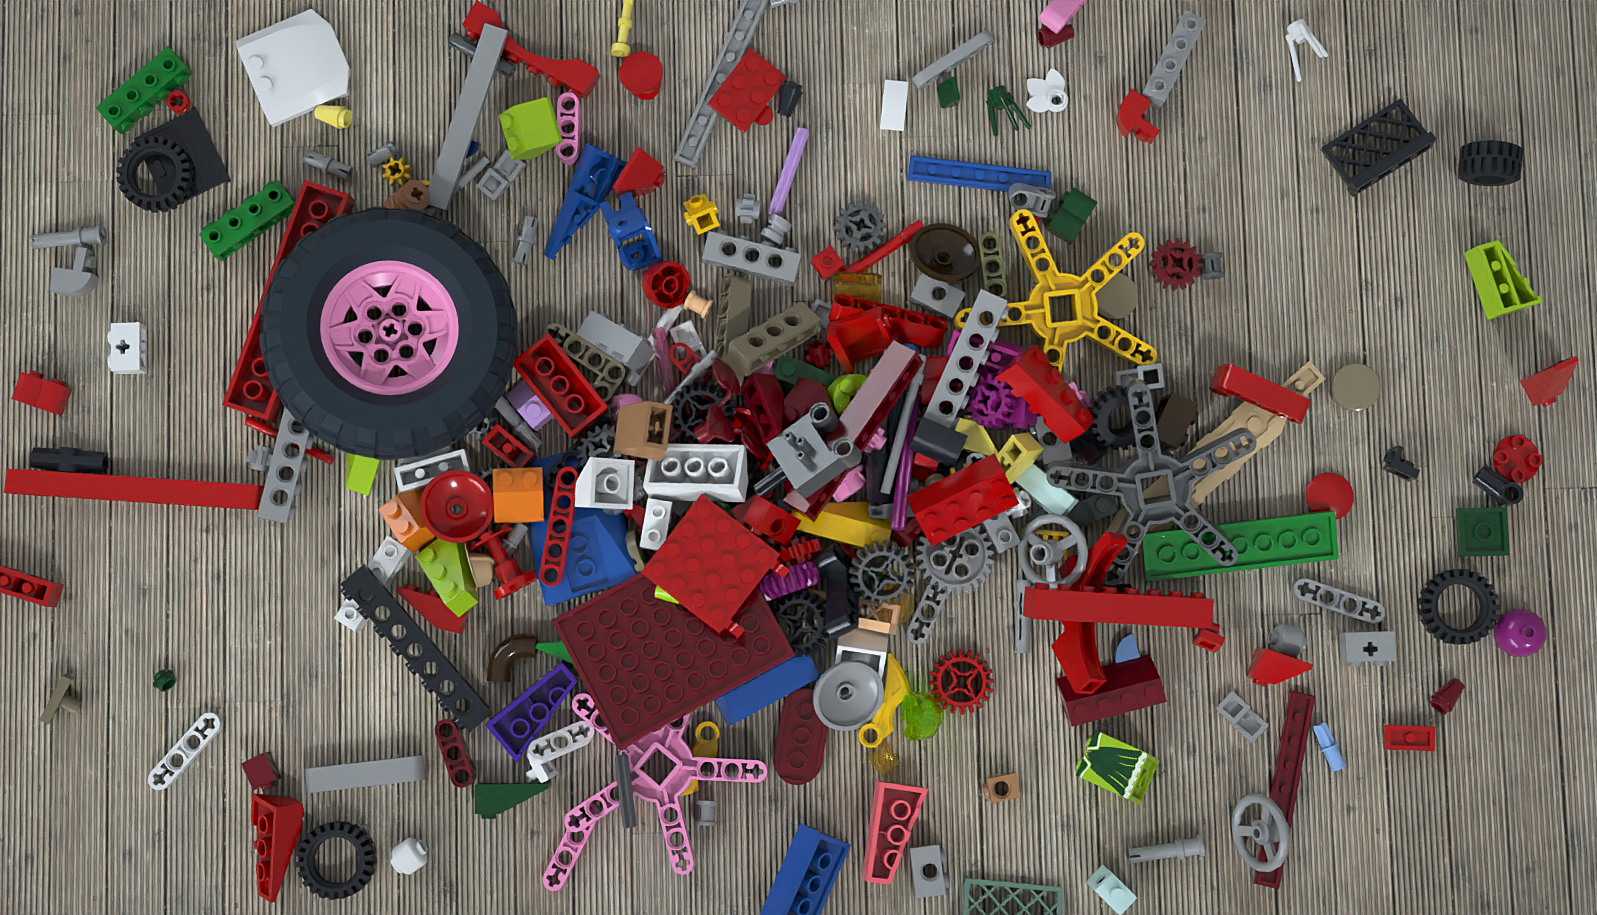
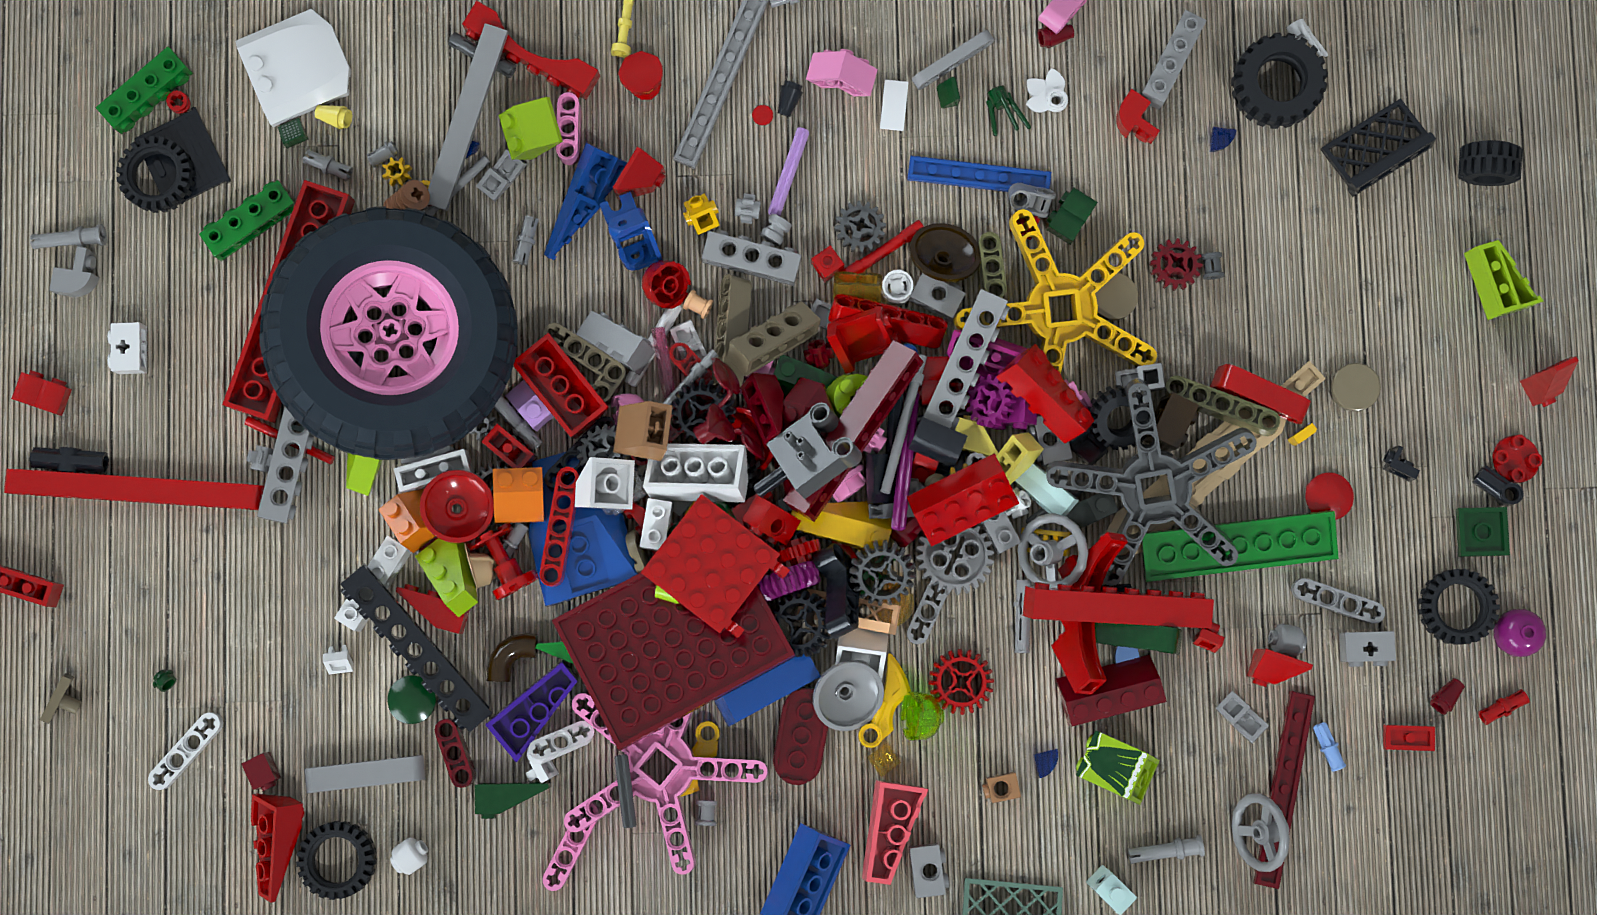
(292, 133): none -> dark green slope
(338, 661): none -> white tile
(410, 700): none -> dark green dish
(747, 90): red plate -> none
(842, 71): none -> bright pink brick
(897, 287): none -> white wheel
(1046, 762): none -> clear blue tile
(1140, 637): none -> dark green beam
(1221, 138): none -> clear blue tile
(1234, 403): none -> olive beam
(1301, 59): none -> black tyre
(1303, 434): none -> yellow tile
(1503, 707): none -> red pin

